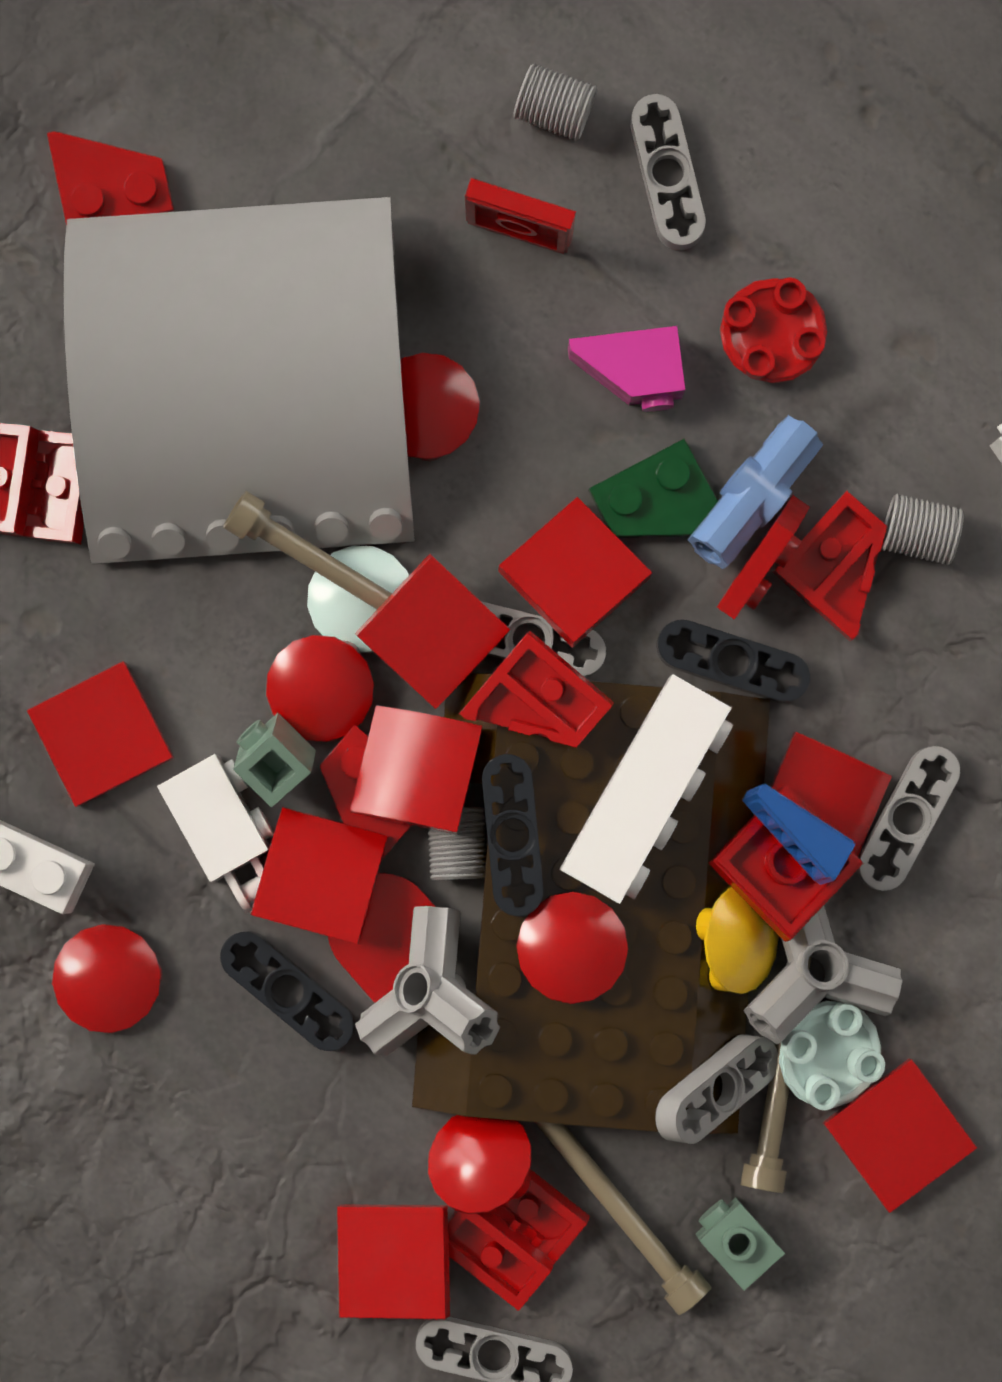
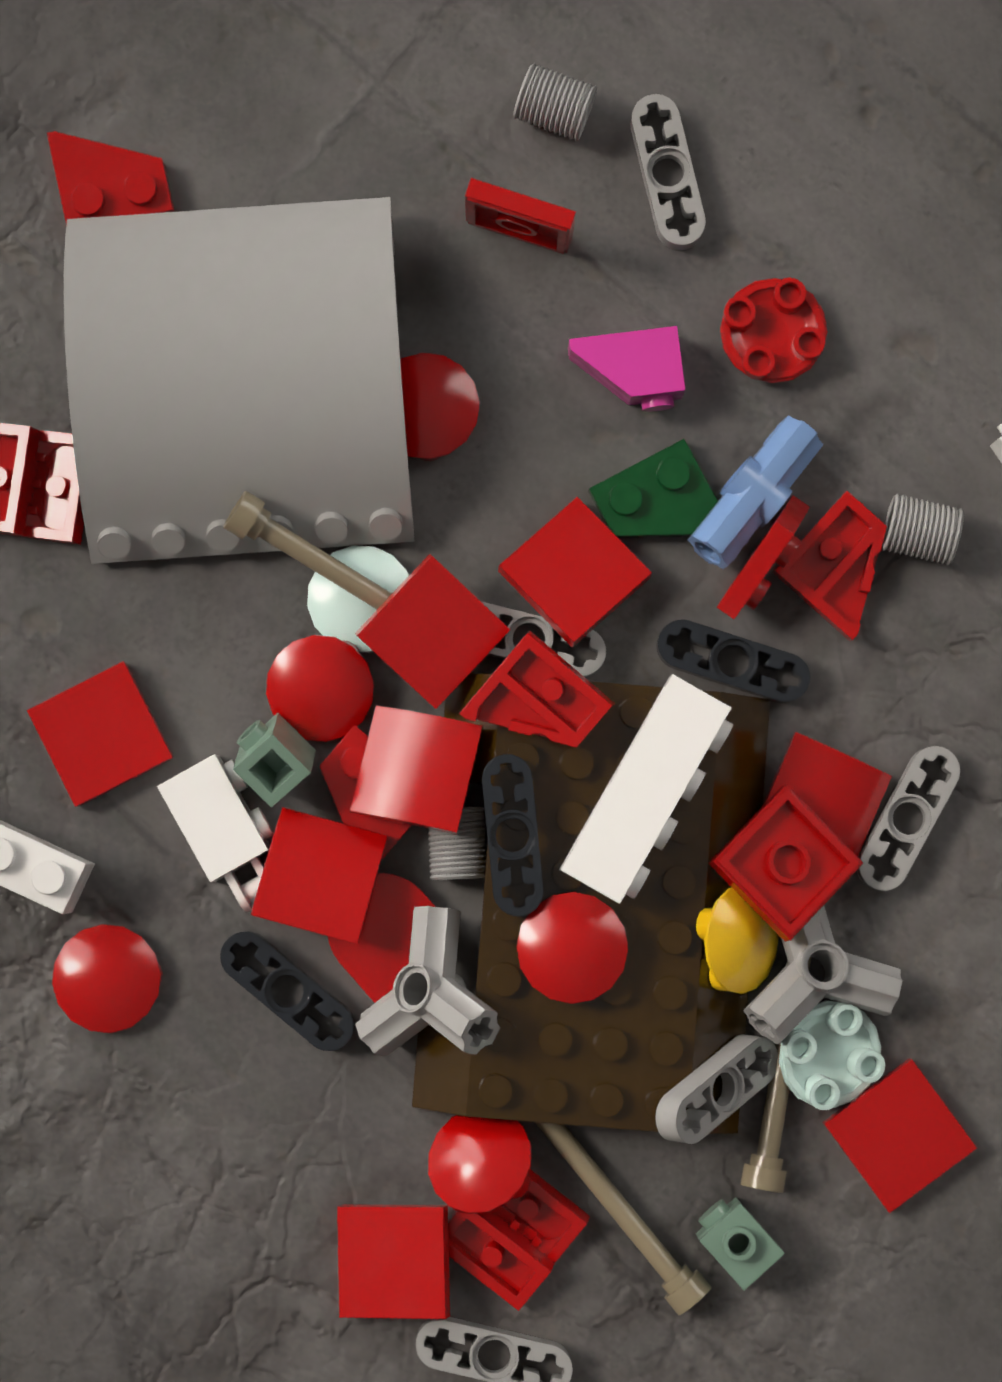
(807, 838): blue slope -> none

